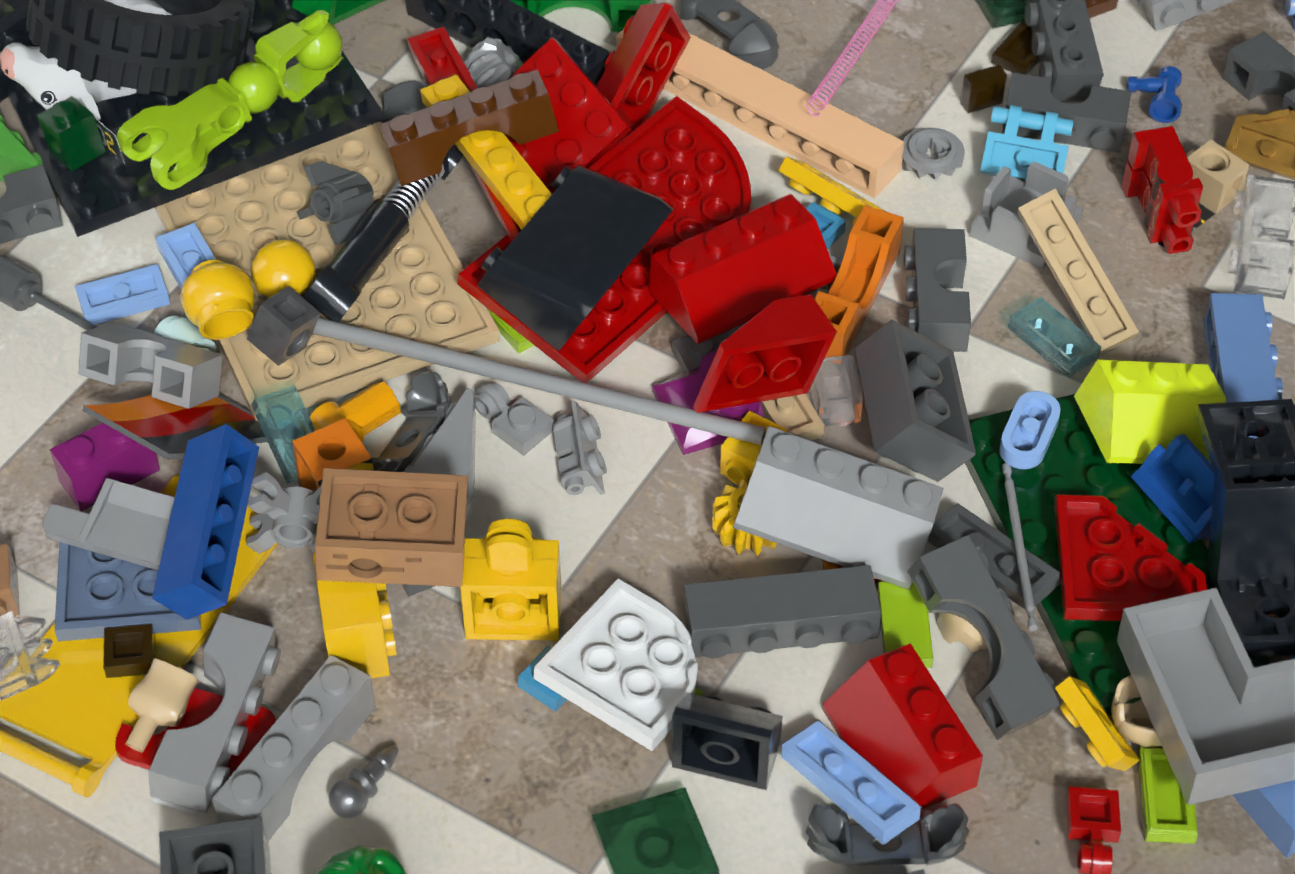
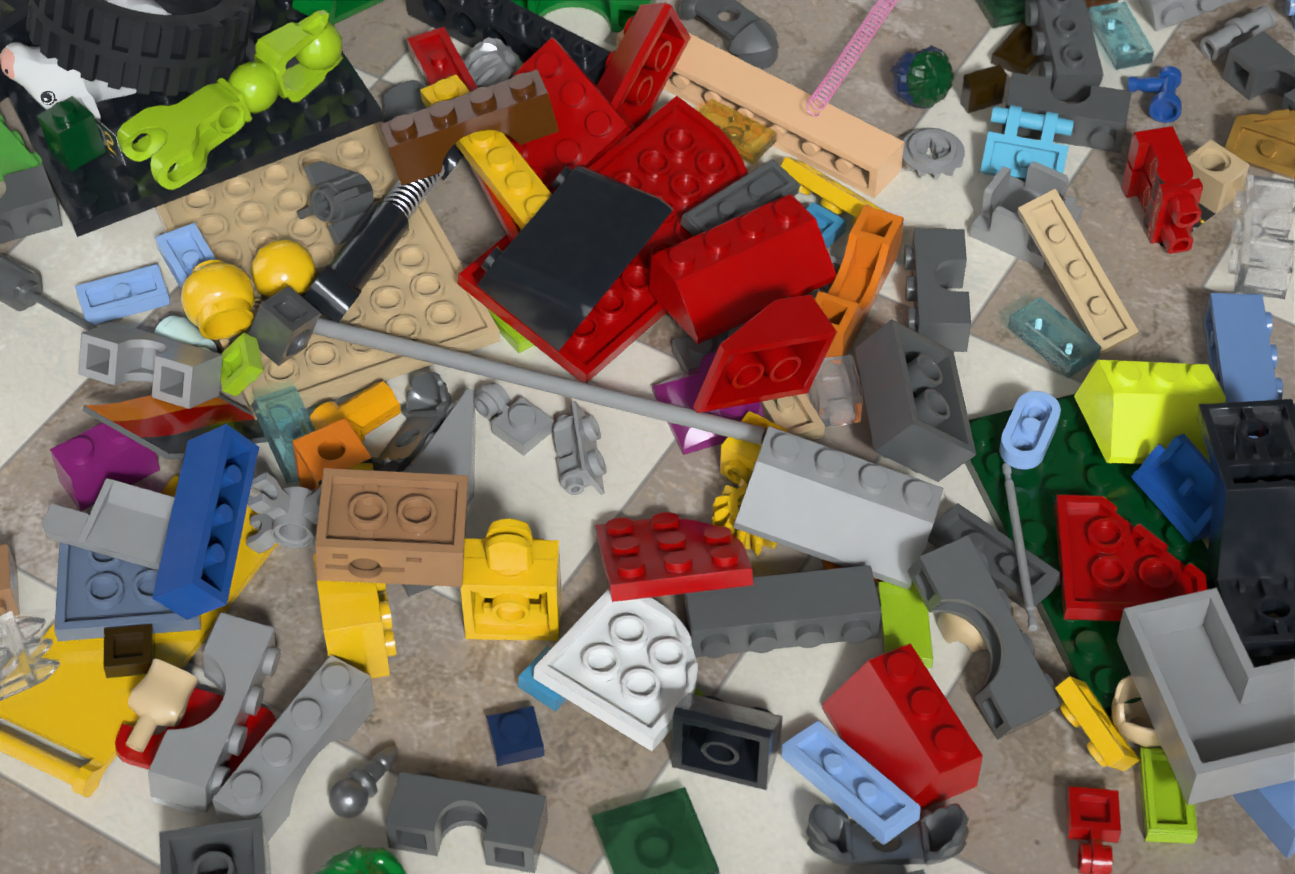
(240, 364): none -> lime plate
(430, 807): none -> dark grey arch
(515, 736): none -> dark blue plate
(669, 557): none -> red plate
(746, 134): none -> clear yellow plate
(747, 194): none -> dark grey tile
(922, 77): none -> dark green piece
(1120, 35): none -> clear light blue plate
(1237, 31): none -> light grey pin

